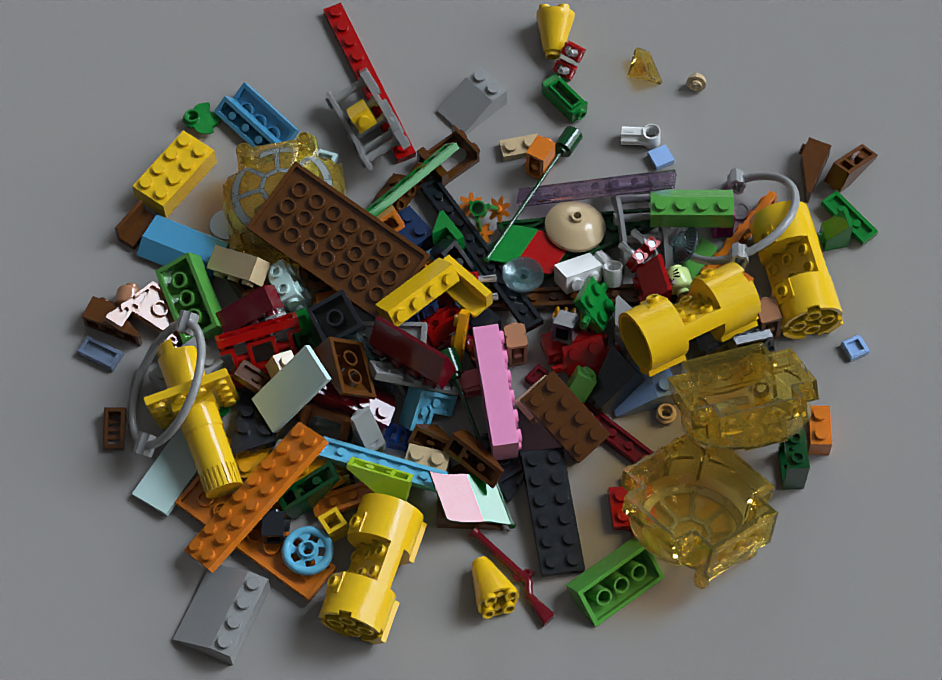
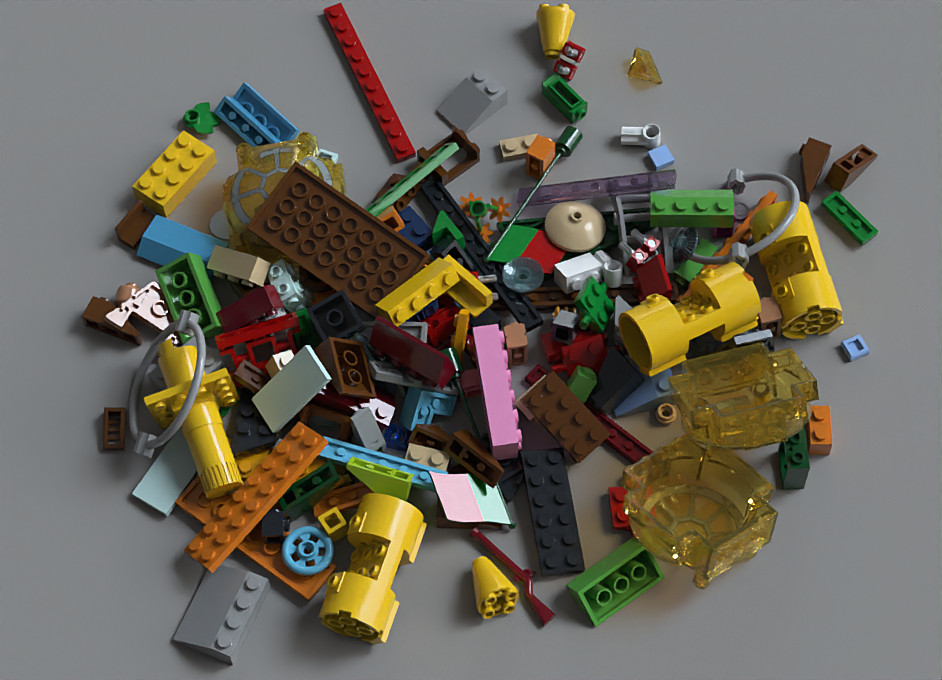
(100, 353): sand blue tile -> none
(361, 116): yellow brick -> none
(395, 130): light grey fence -> none
(679, 279): yellowish green head -> none
(696, 82): tan plate -> none
(836, 231): green slope -> none

